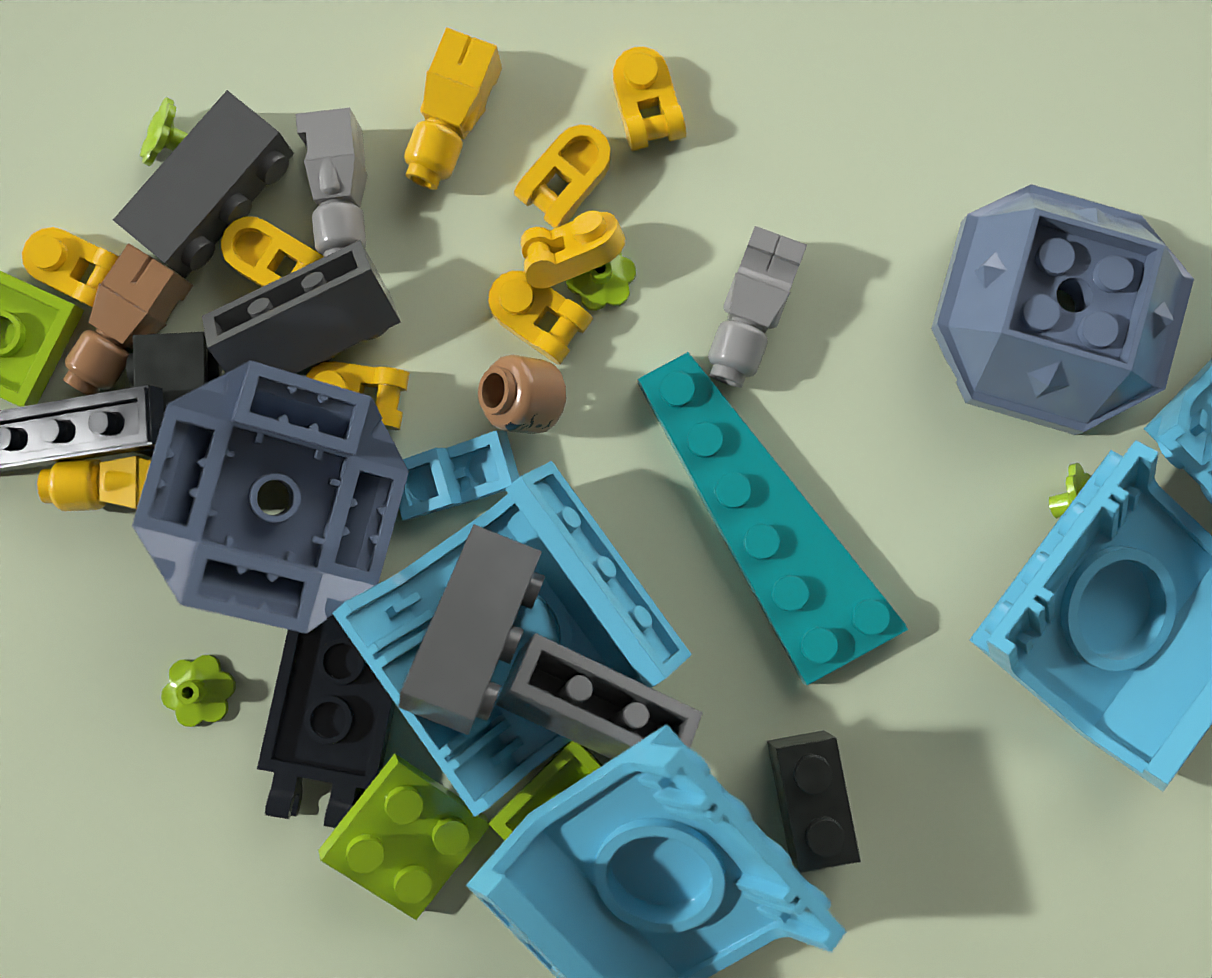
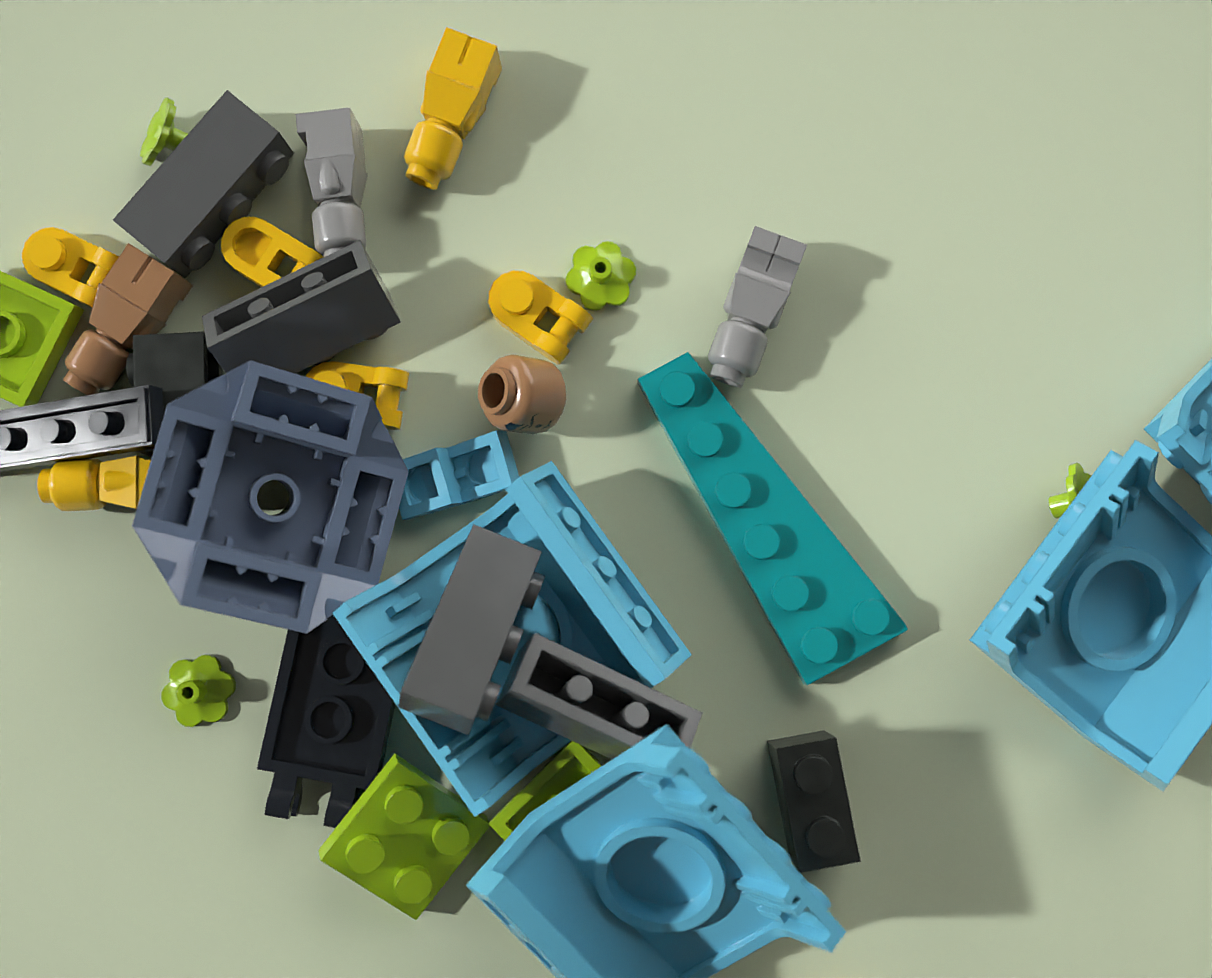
(570, 248): yellow plate -> none
(579, 158): yellow plate -> none
(644, 82): yellow plate -> none
(1026, 352): sand blue piece -> none

